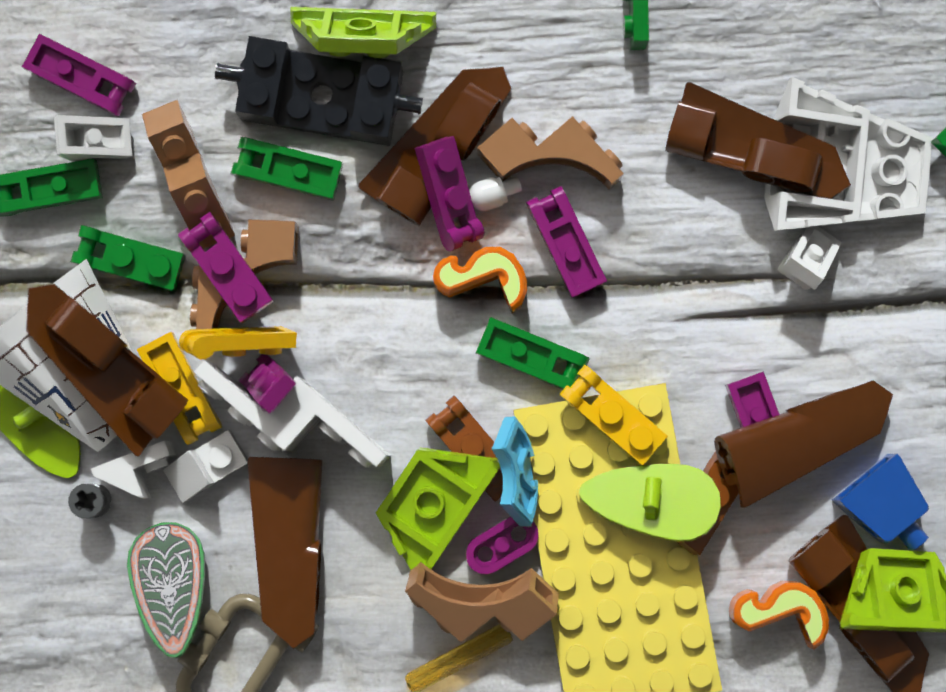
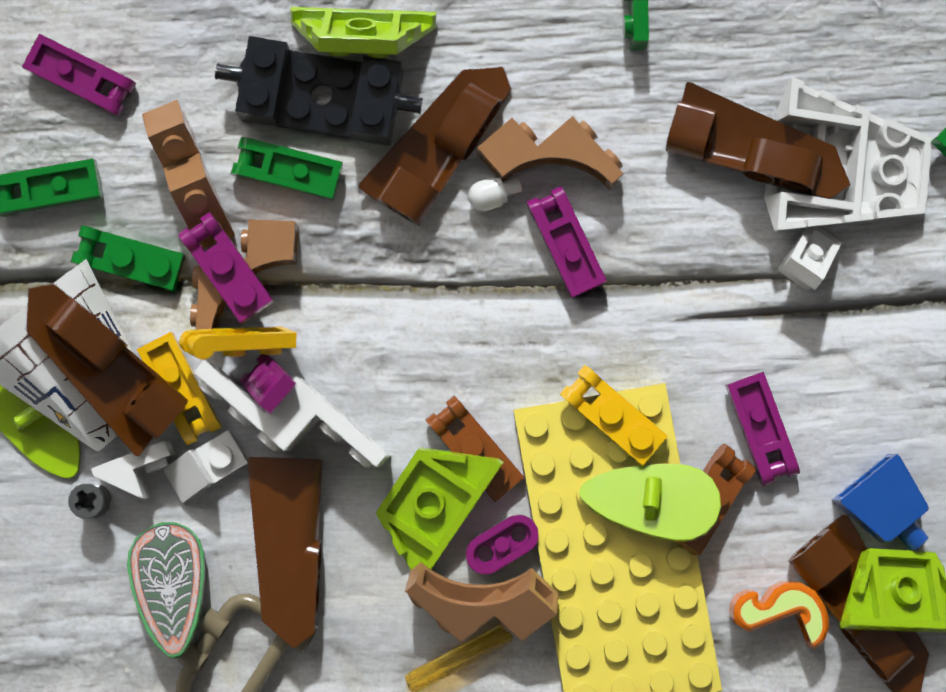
(92, 137): white slope -> none
(448, 193): magenta plate -> none
(482, 268): animal -> none
(519, 489): medium azure tile -> none
(529, 353): green plate -> none
(800, 440): reddish brown panel -> none

